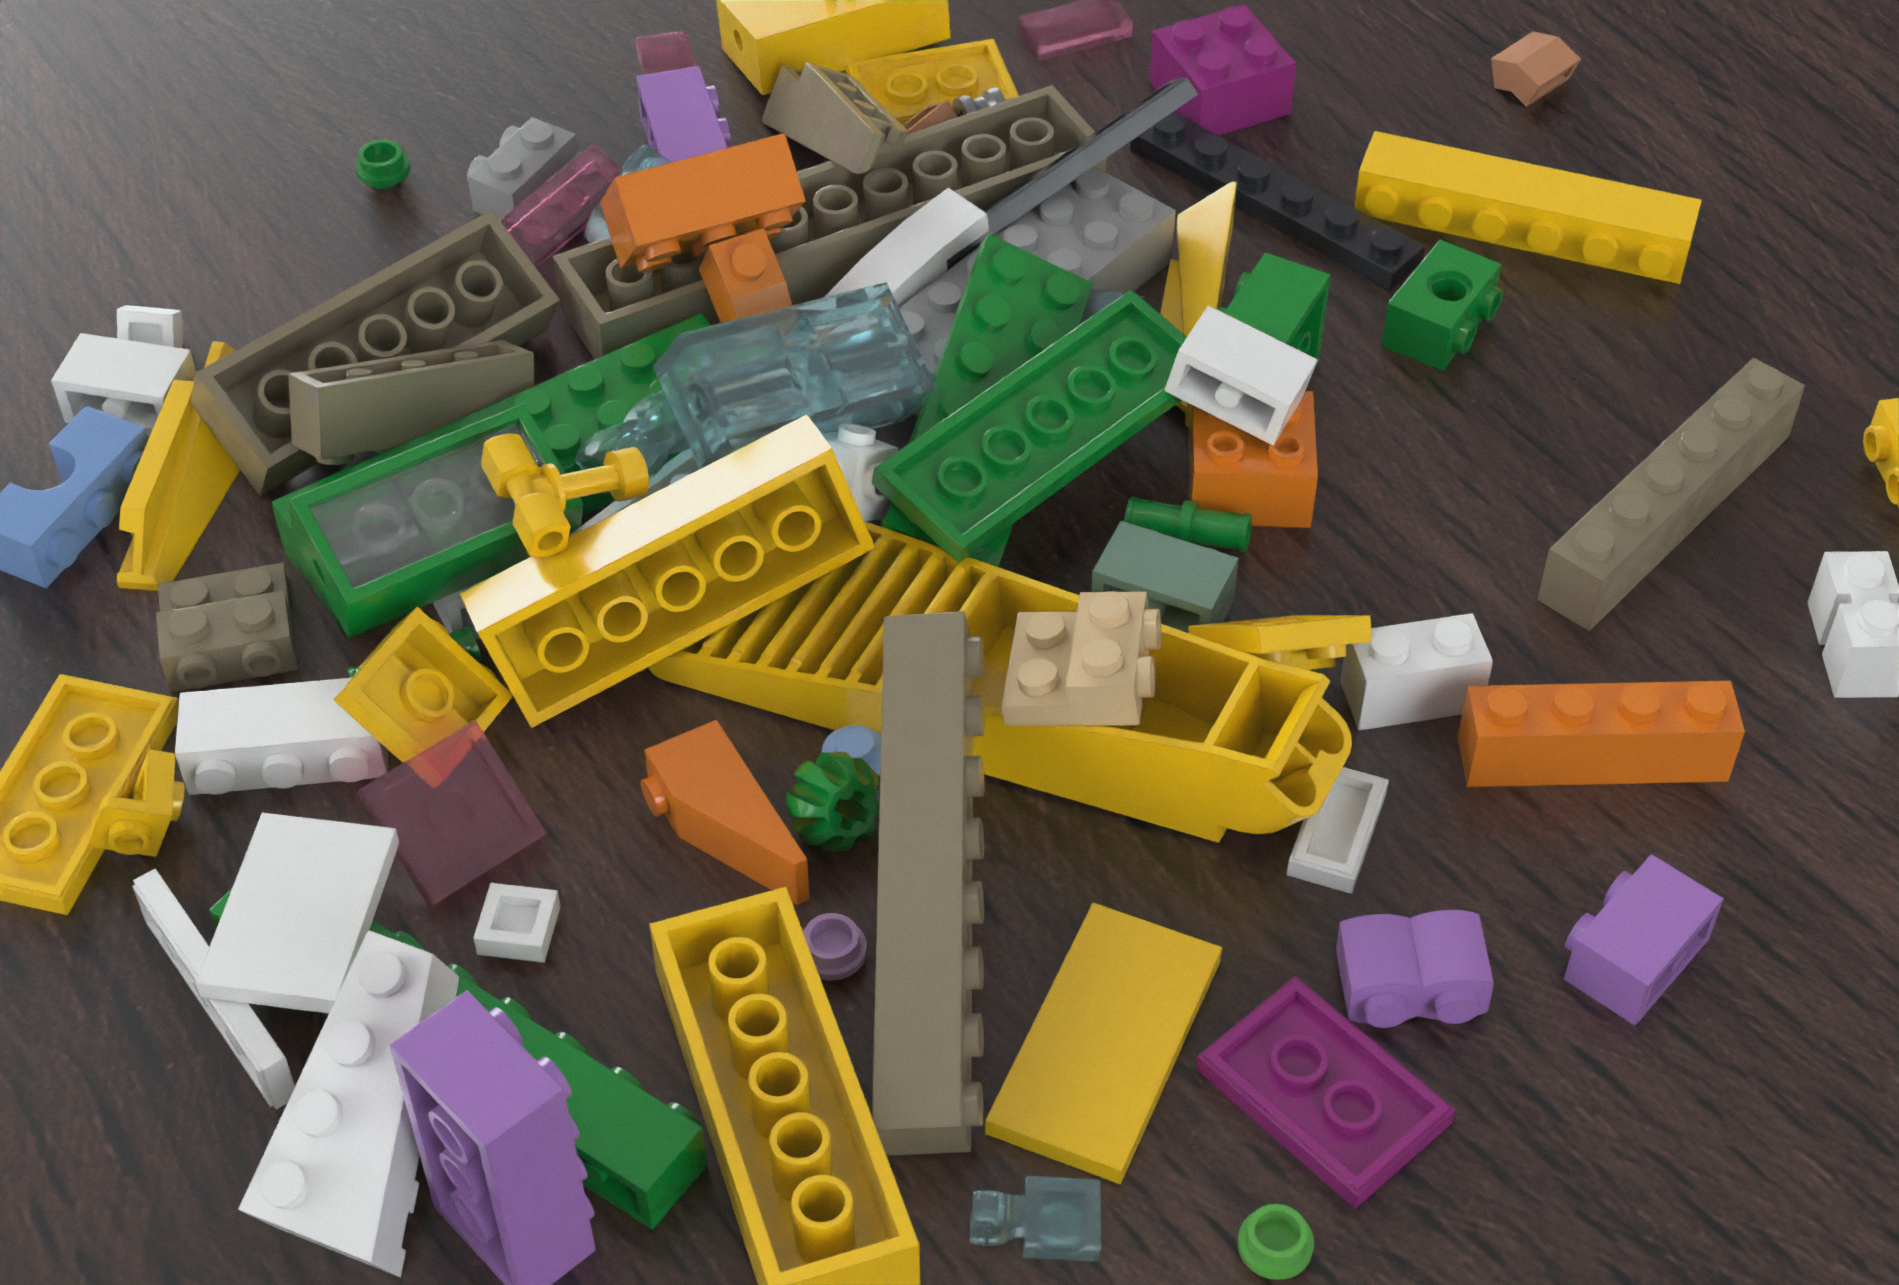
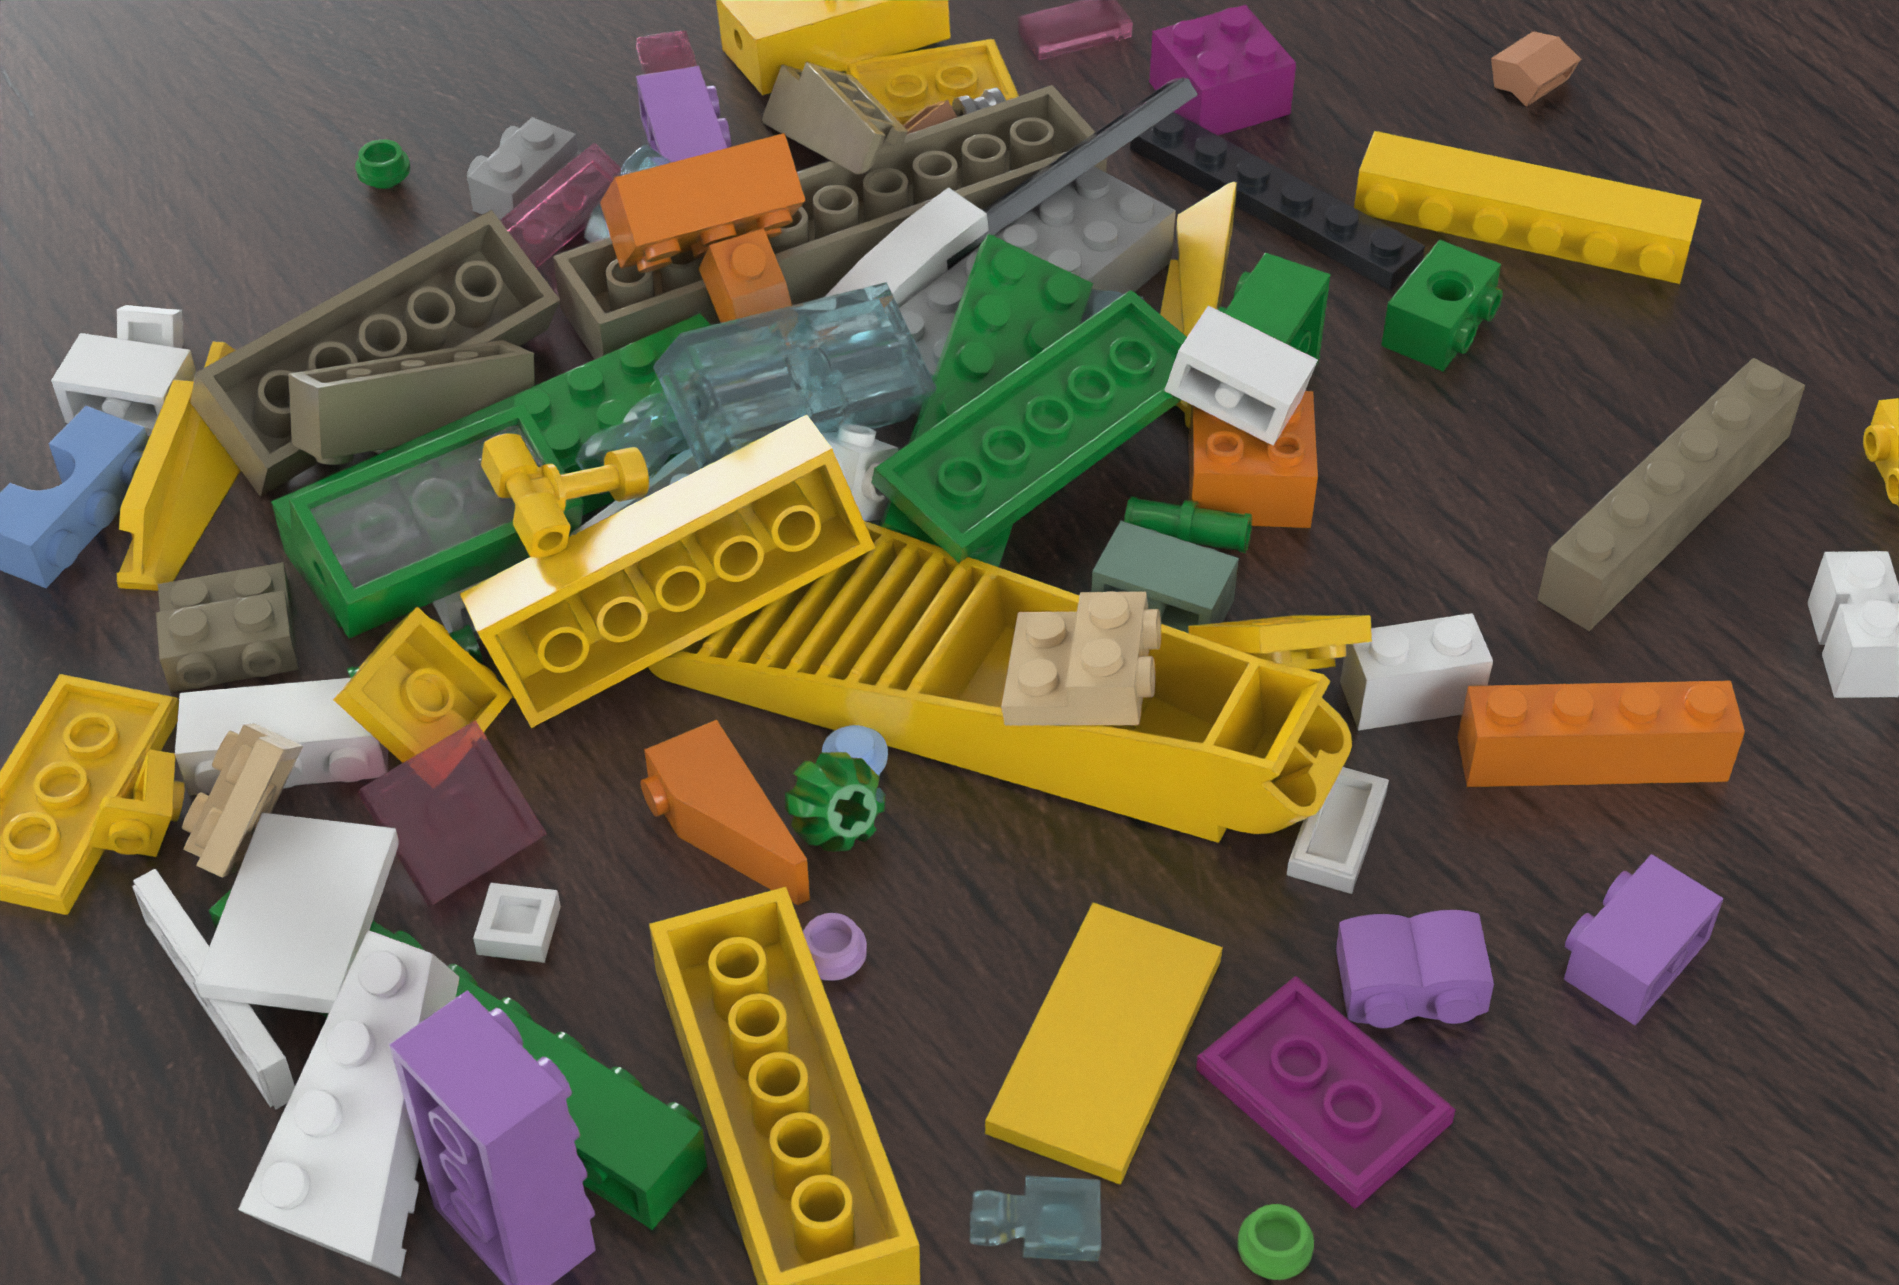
(250, 782): none -> tan plate
(927, 887): dark tan brick -> none

